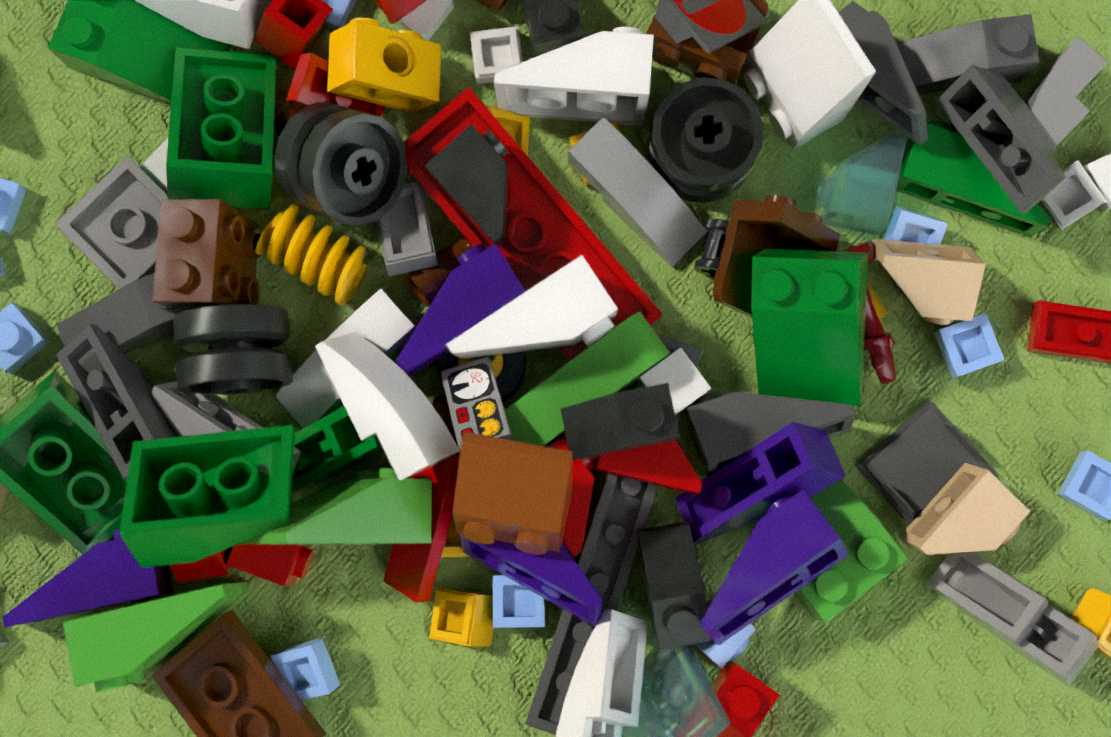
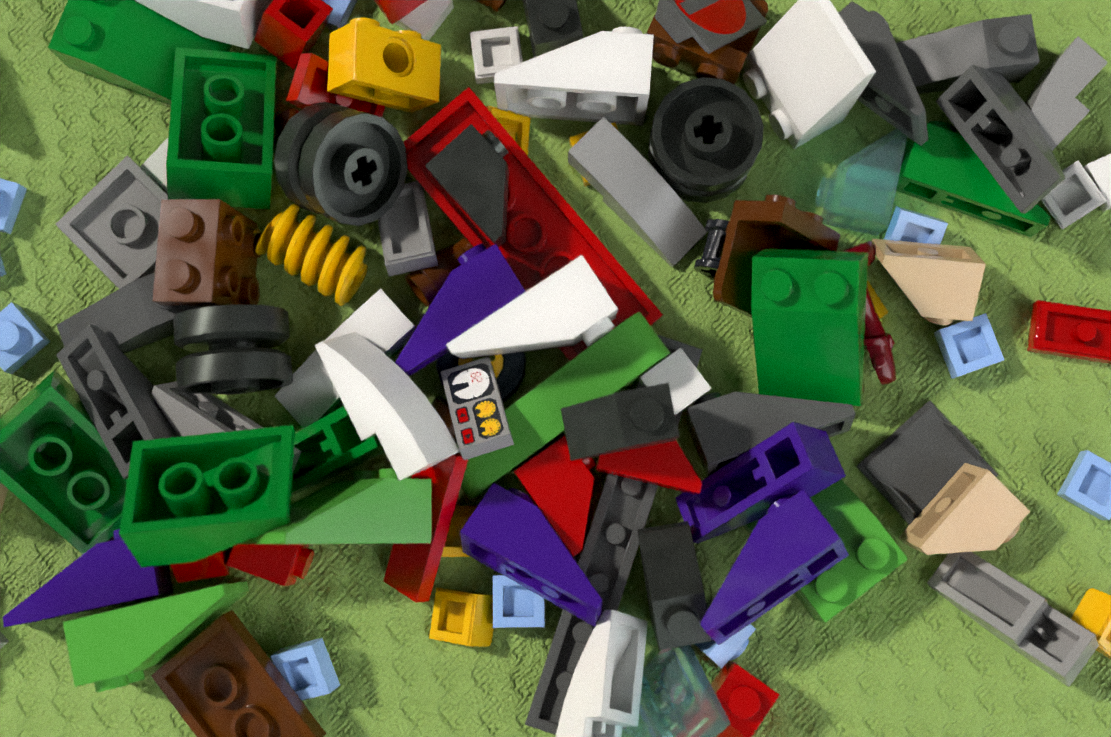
(512, 493): dark orange slope -> none

